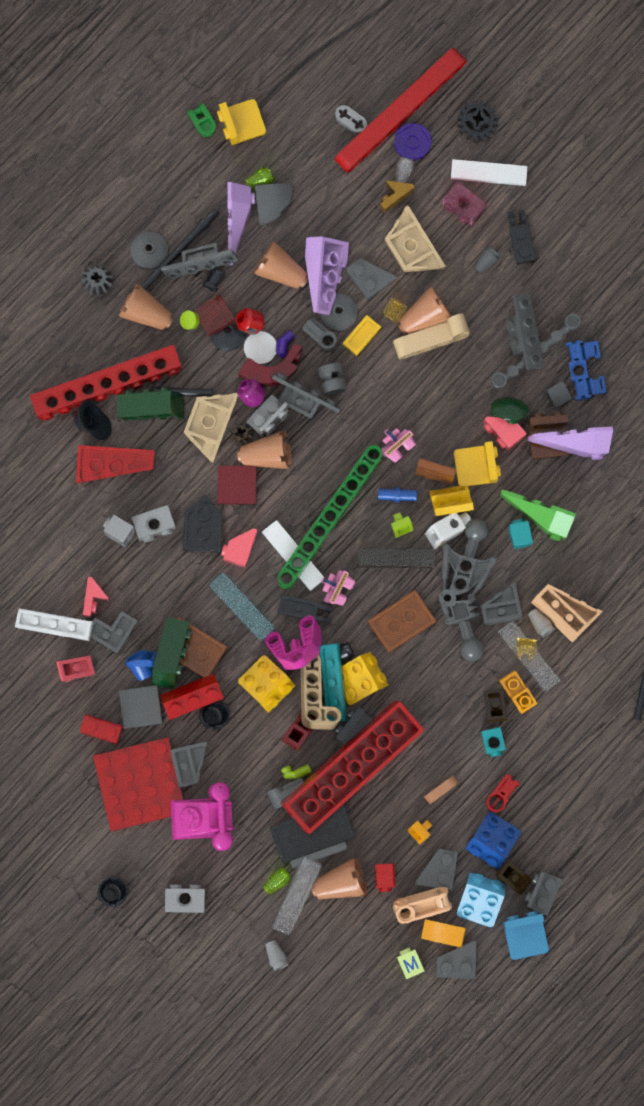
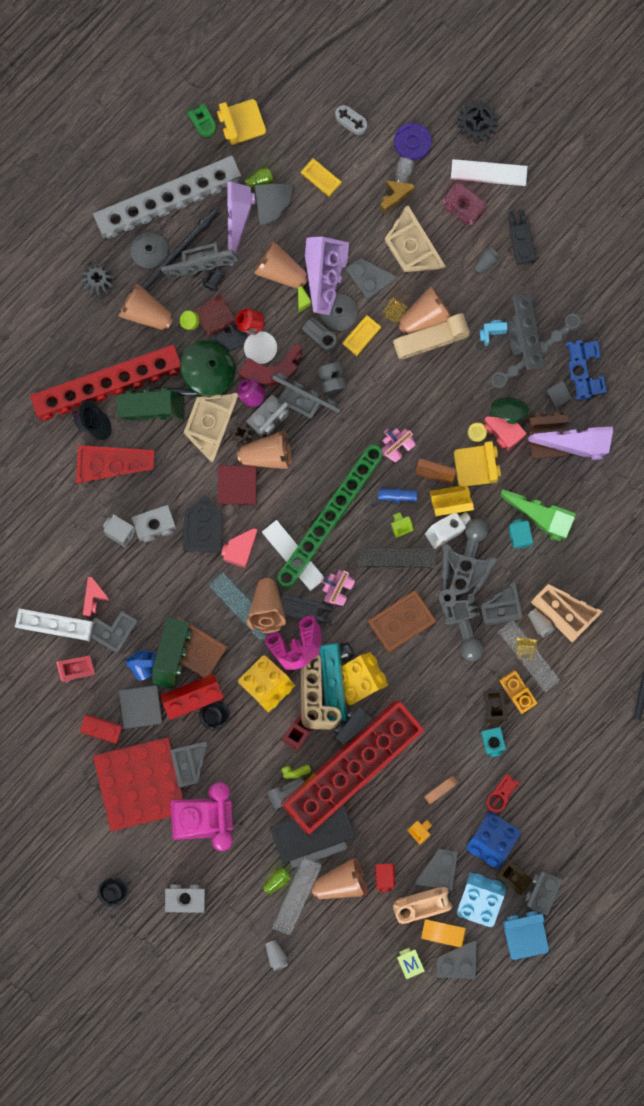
(156, 195): none -> light grey brick
(200, 375): none -> dark green dish
(266, 608): none -> nougat cone
(281, 344): dark purple arm -> none
(303, 299): none -> lime slope
(321, 177): none -> yellow tile
(400, 110): red beam -> none
(477, 432): none -> light yellow tile
(492, 328): none -> medium azure bracket

